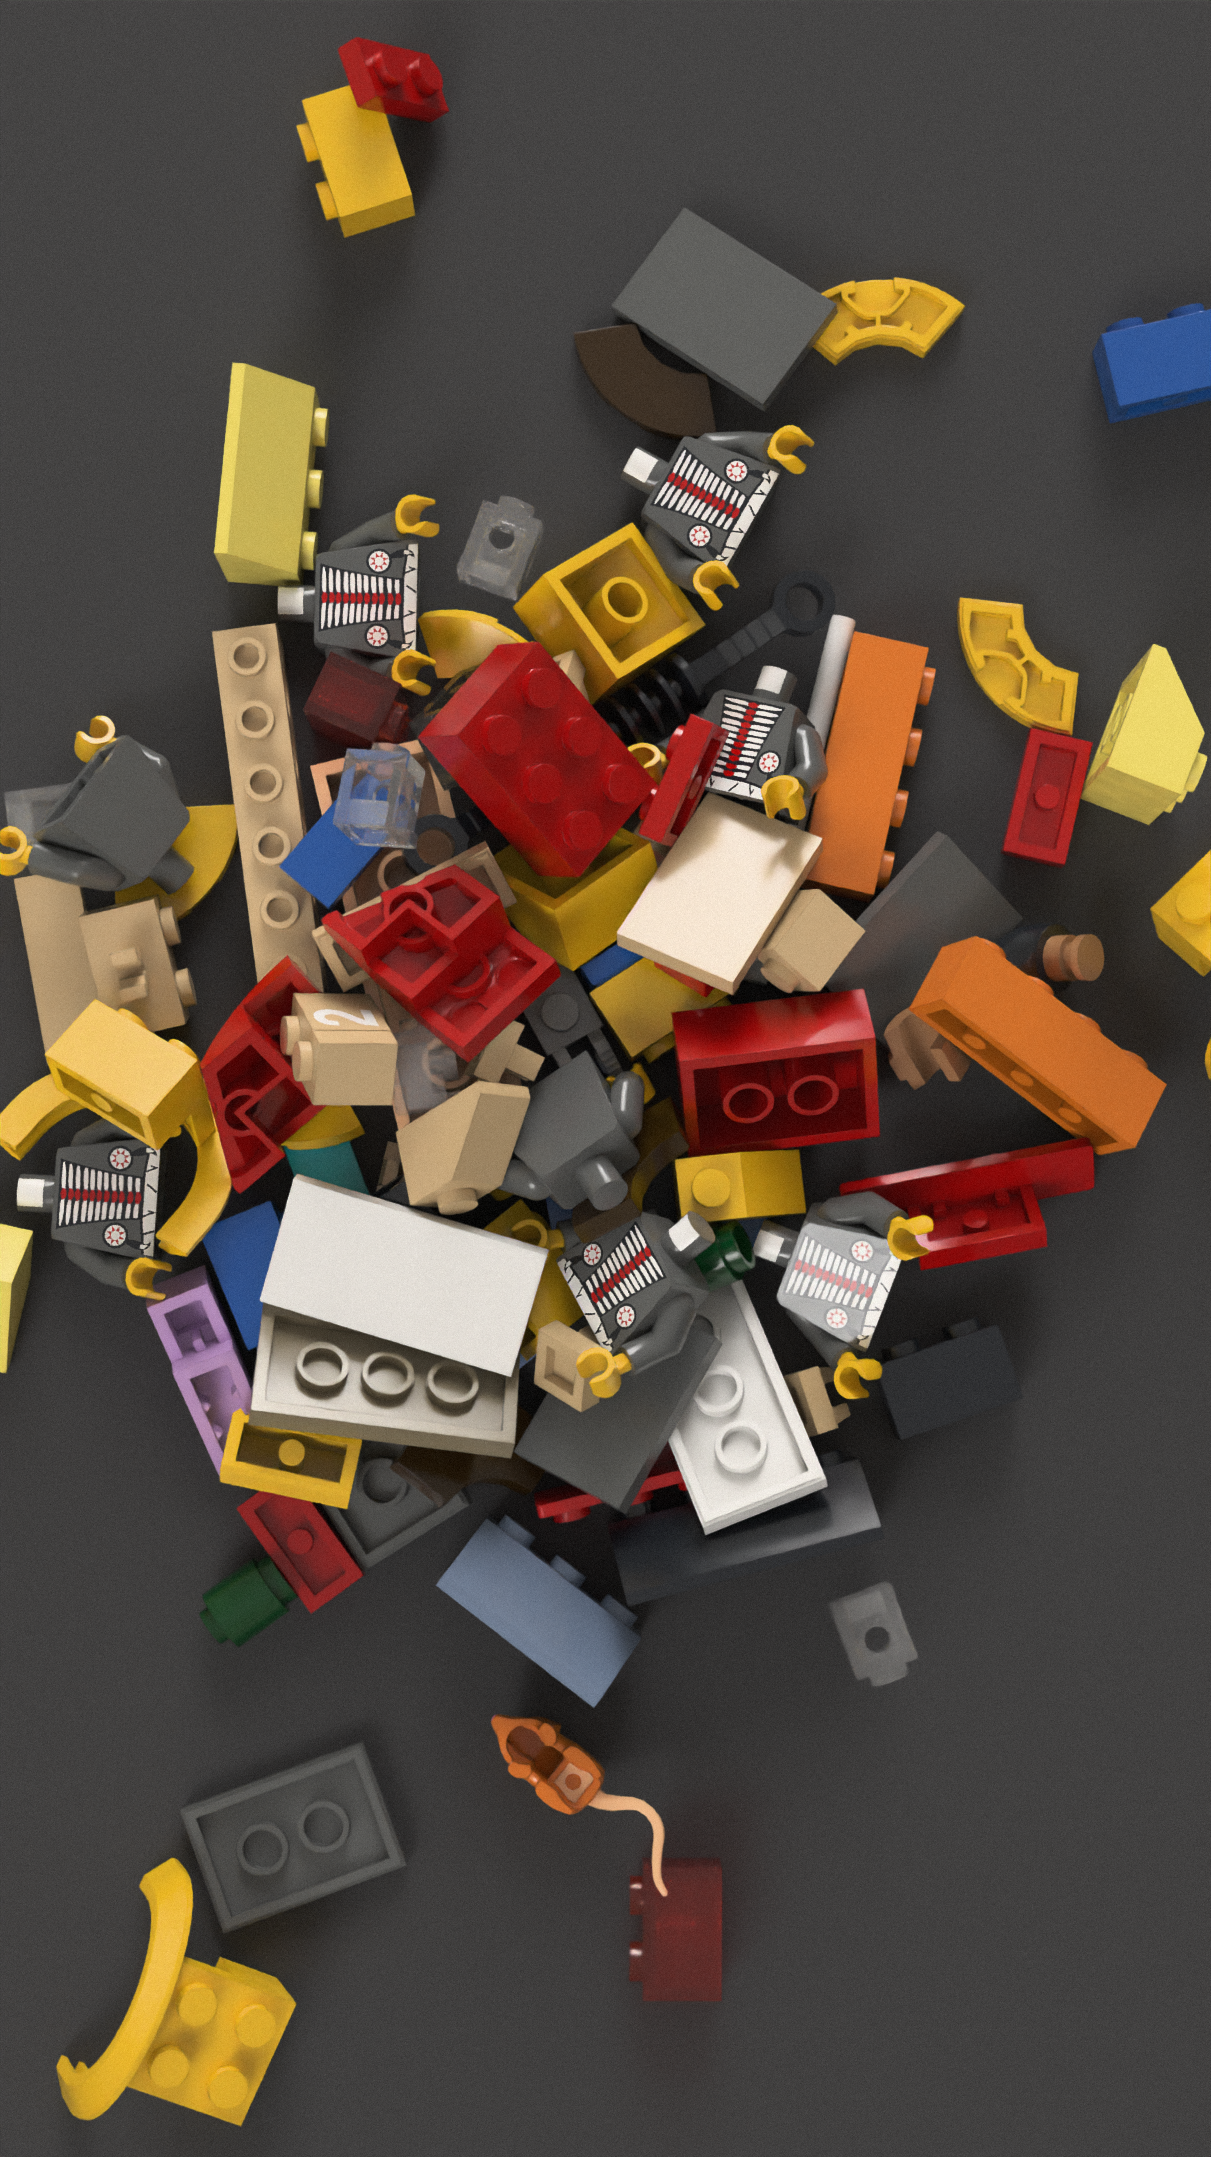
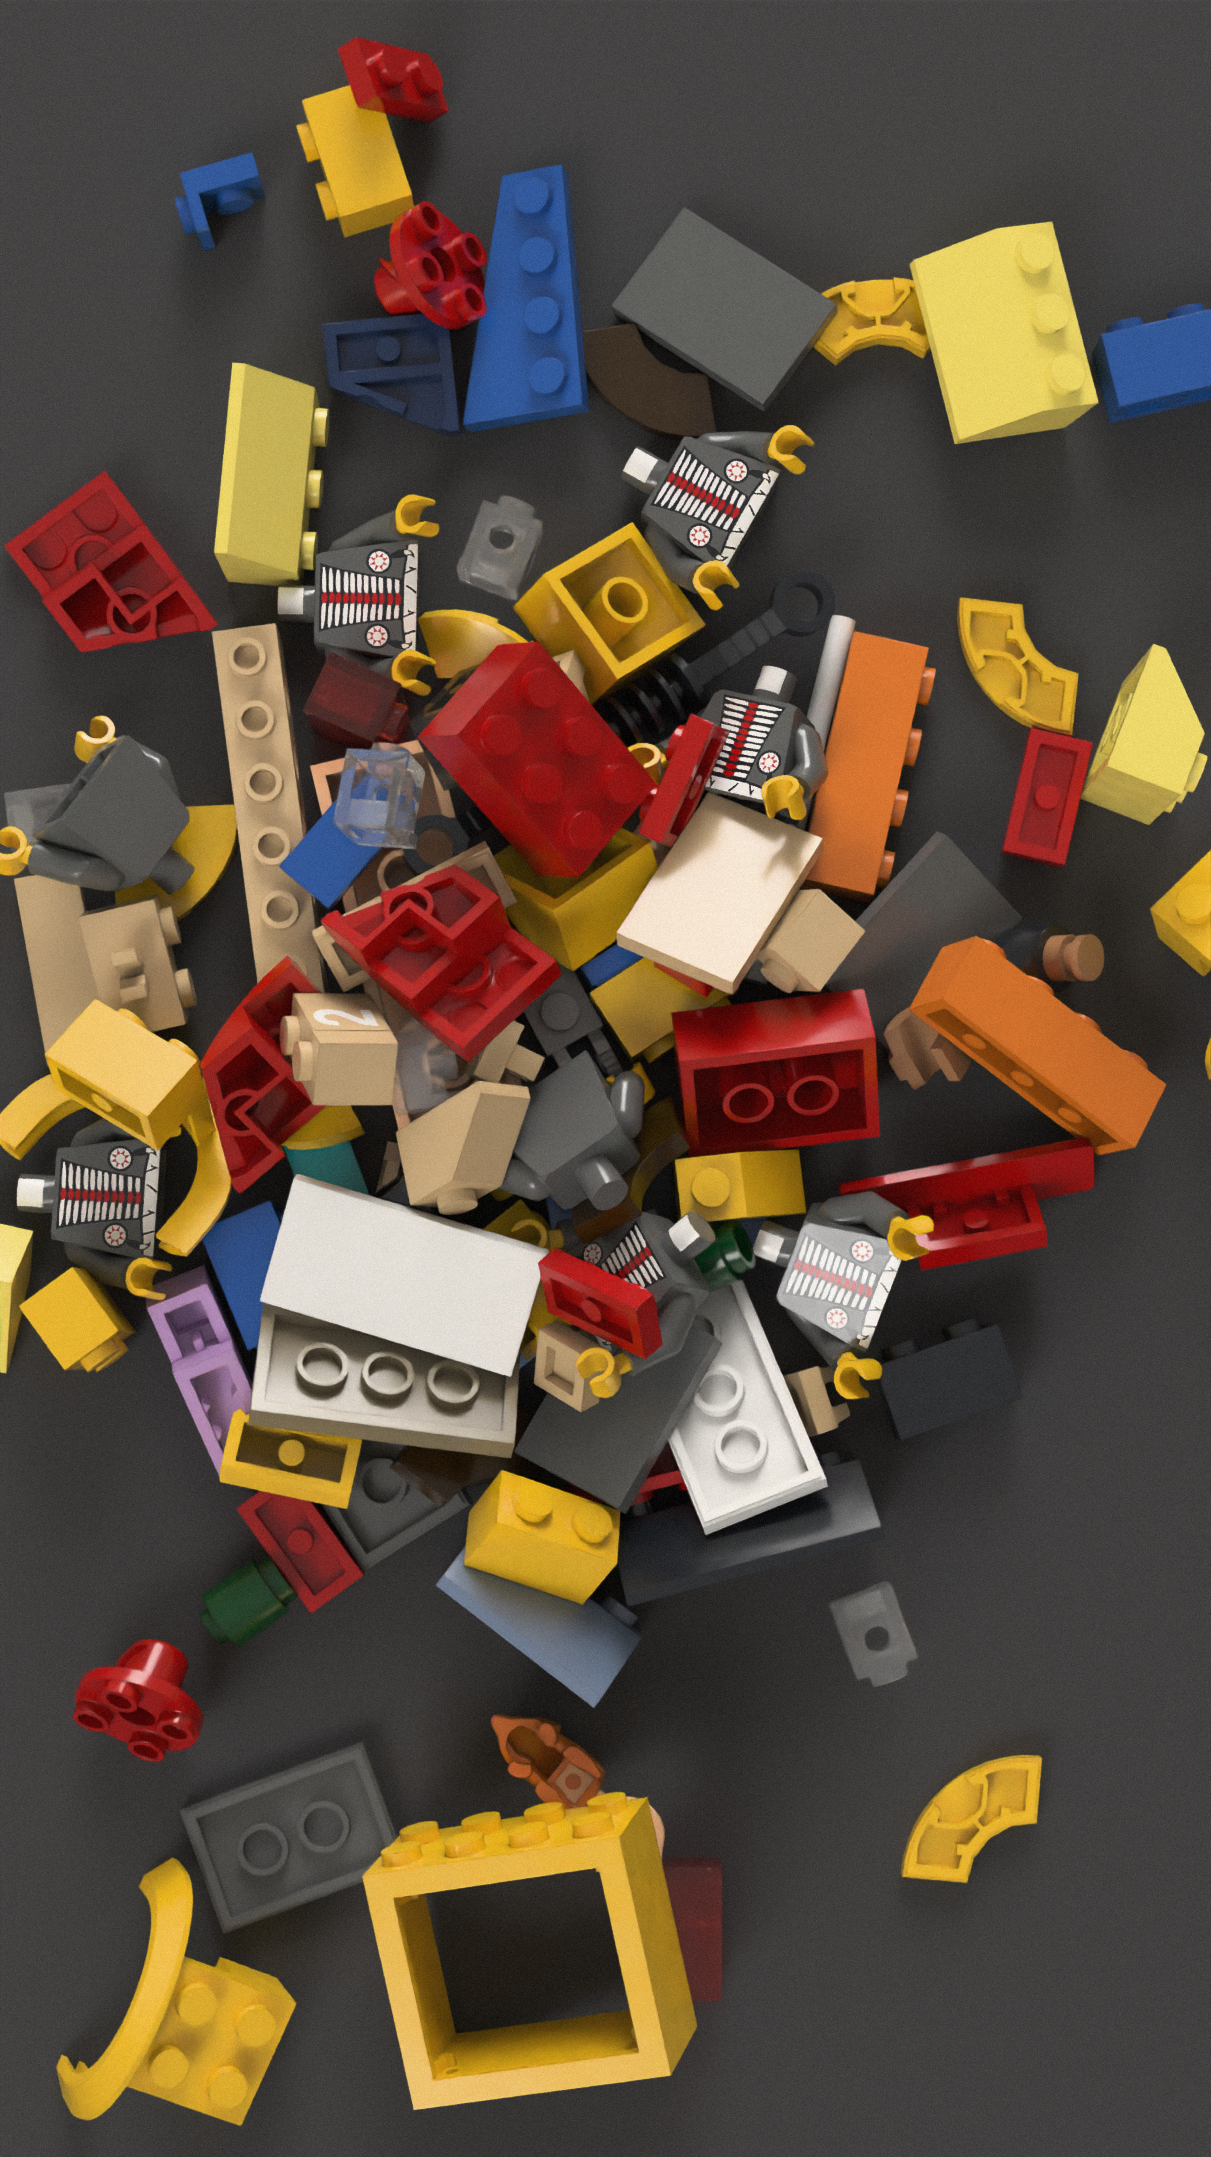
(79, 1321): none -> yellow brick
(106, 572): none -> red slope
(141, 1701): none -> red plate
(220, 187): none -> blue bracket
(395, 367): none -> dark blue wing
(432, 269): none -> red plate
(531, 337): none -> blue wing
(541, 2056): none -> yellow window
(542, 1537): none -> yellow brick
(601, 1303): none -> red plate
(969, 1814): none -> yellow tile
(1004, 334): none -> light yellow slope

